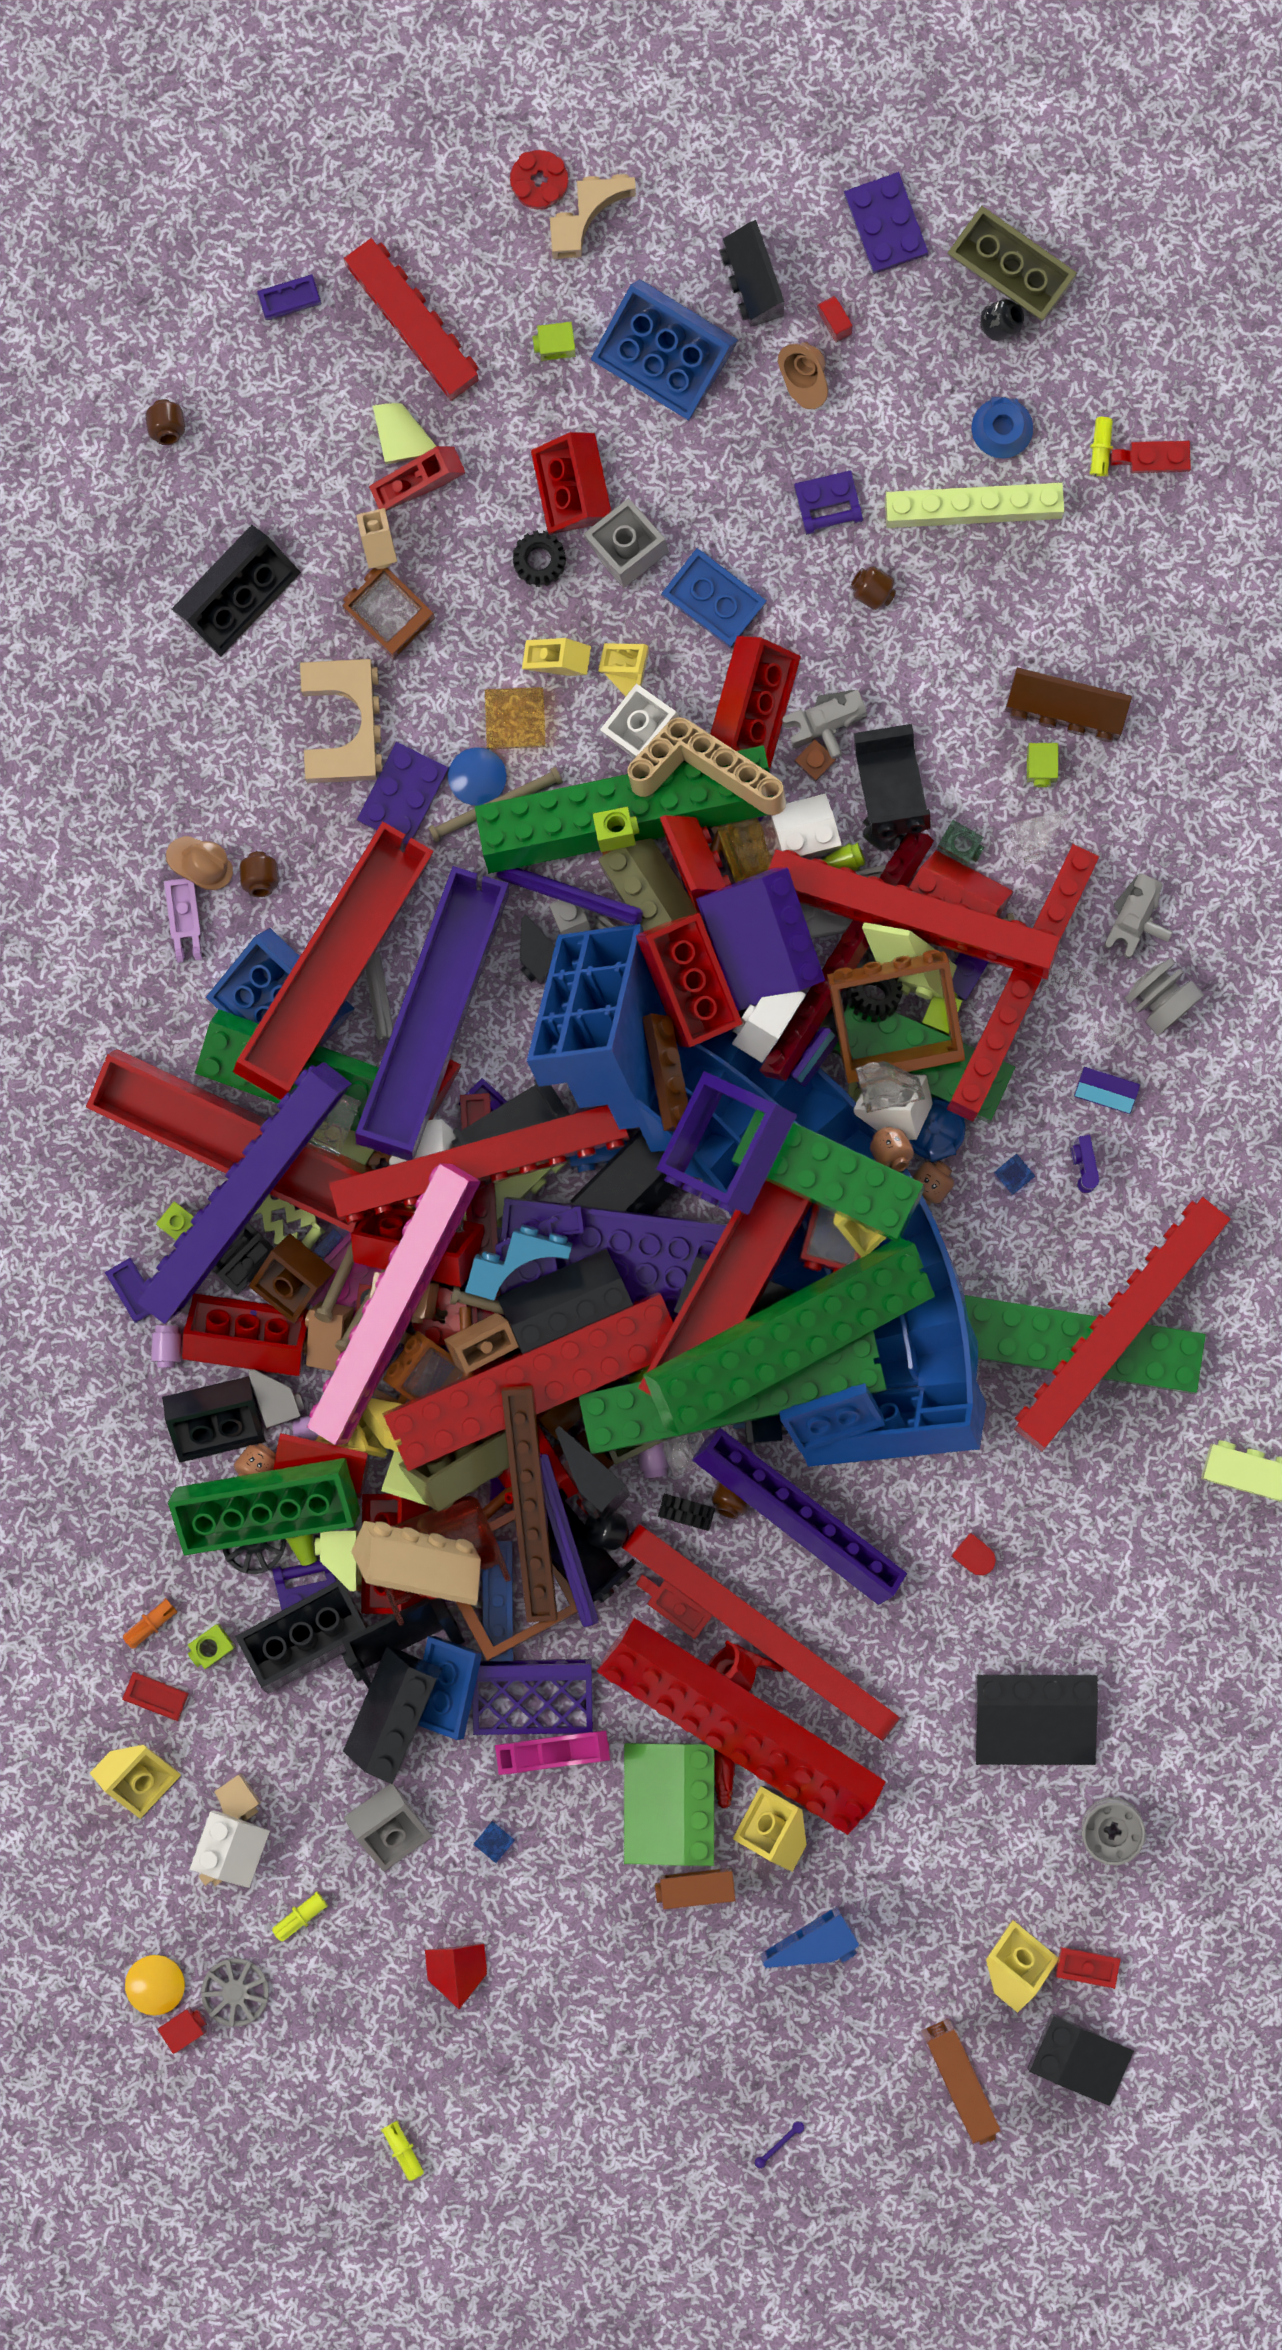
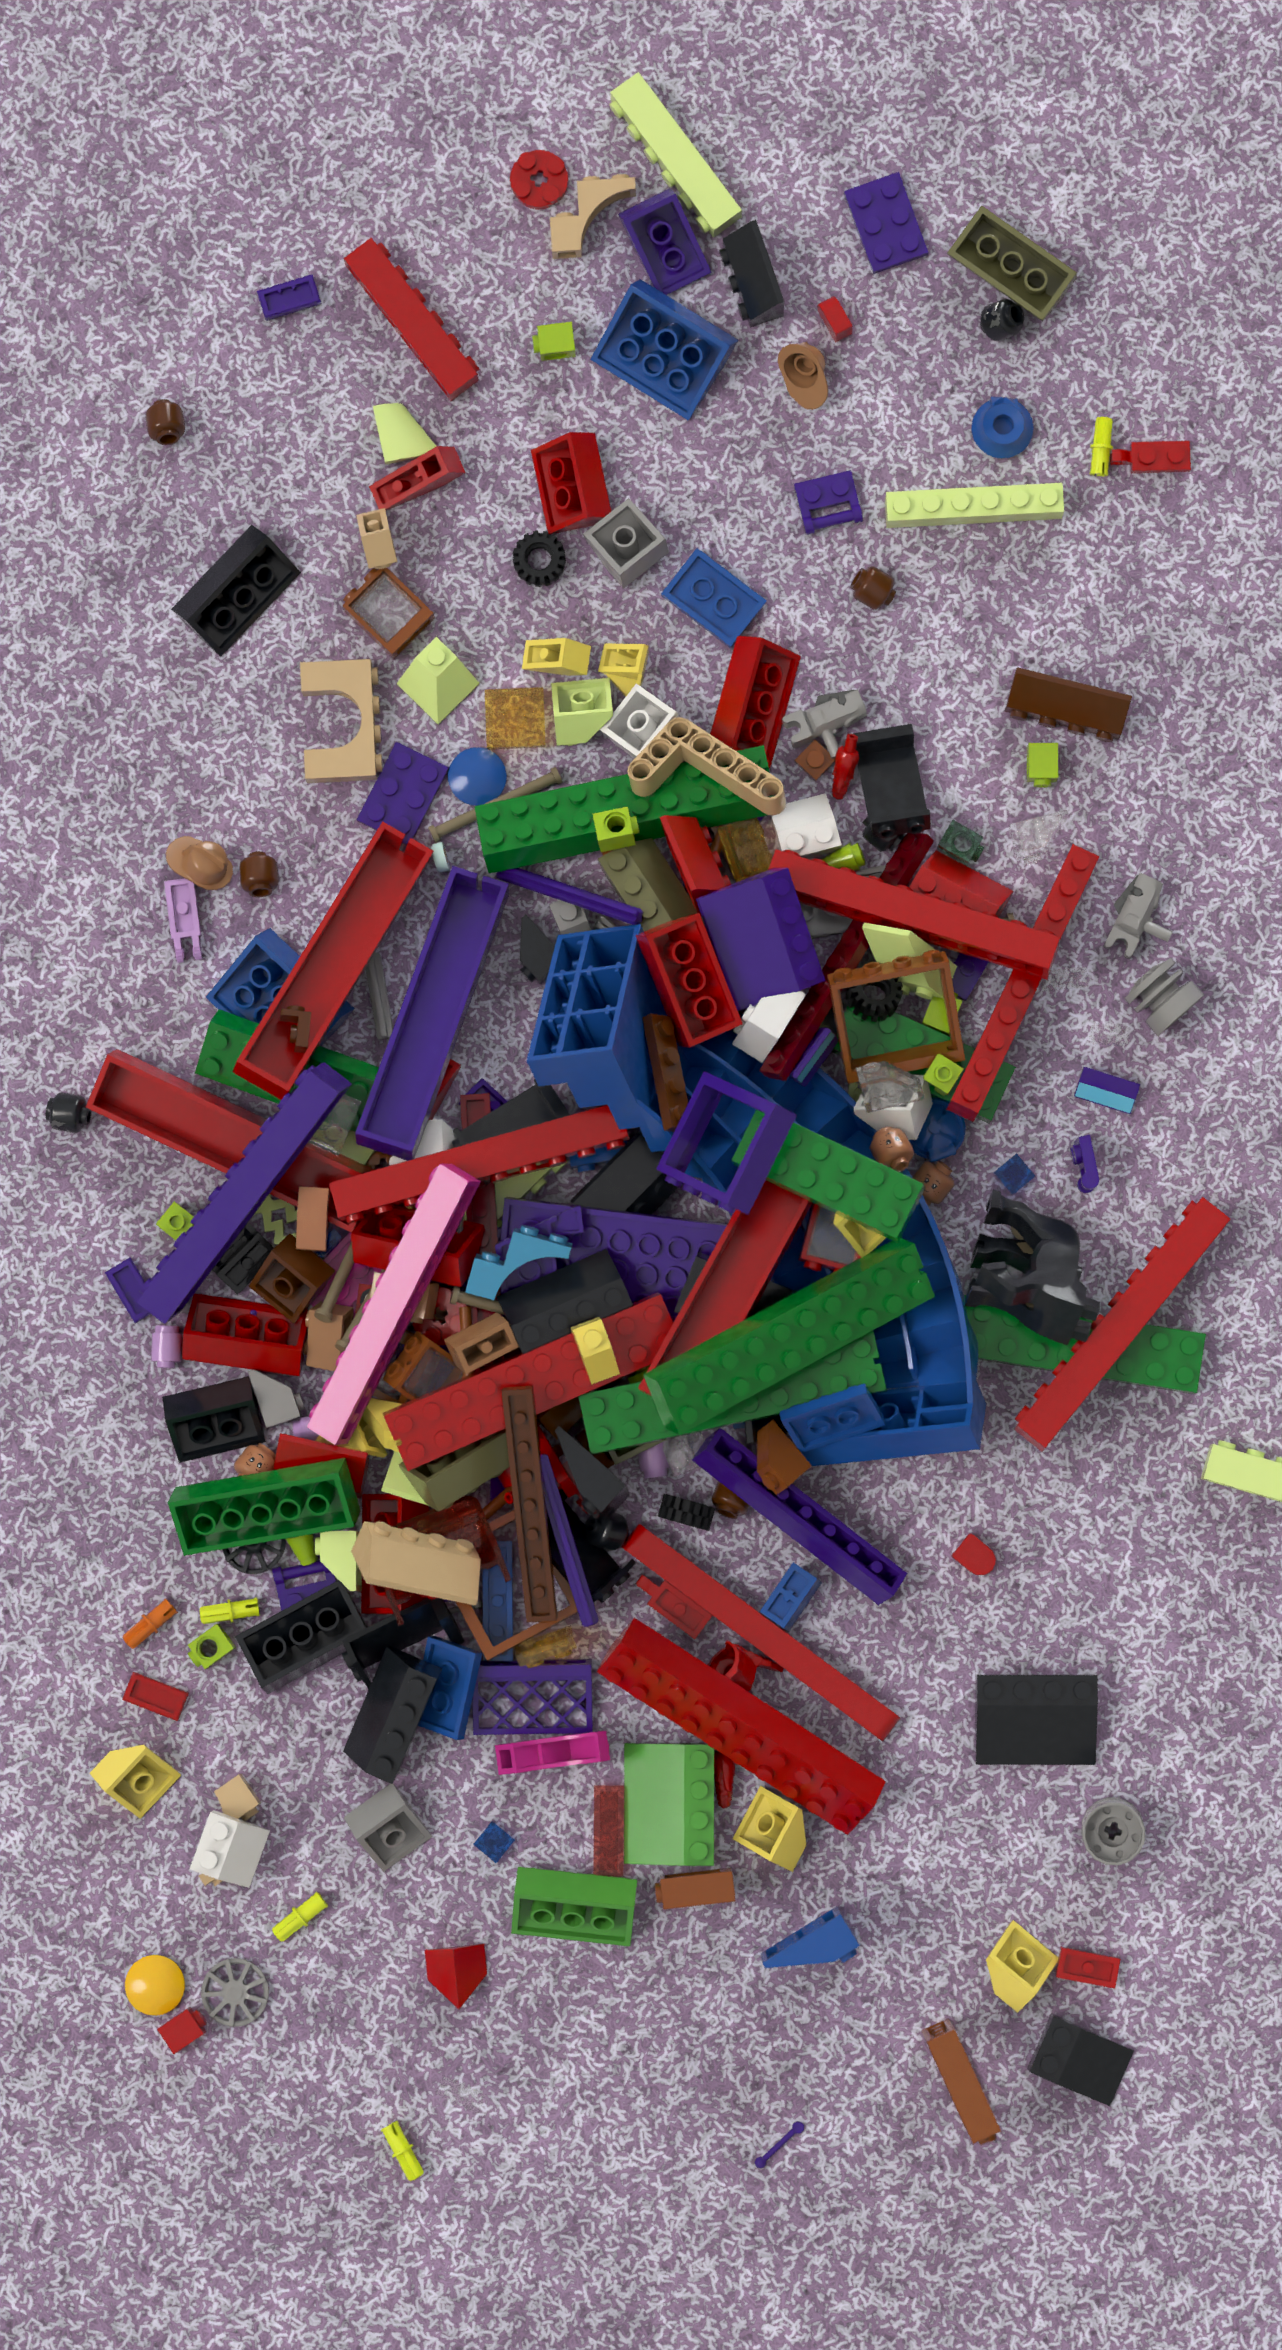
(68, 1112): none -> black head
(229, 1611): none -> neon yellow axle
(299, 1033): none -> reddish brown bracket
(312, 1219): none -> nougat slope
(437, 681): none -> yellowish green slope
(440, 857): none -> light aqua tile
(538, 1648): none -> clear yellow plate
(574, 1906): none -> bright green slope
(580, 709): none -> yellowish green slope
(595, 1350): none -> light yellow slope
(608, 1830): none -> clear red tile
(665, 242): none -> dark purple slope
(675, 155): none -> yellowish green brick
(778, 1458): none -> dark orange slope
(790, 1596): none -> blue hinge
(845, 764): none -> red piece
(942, 1074): none -> lime bracket
(1047, 1253): none -> black piece

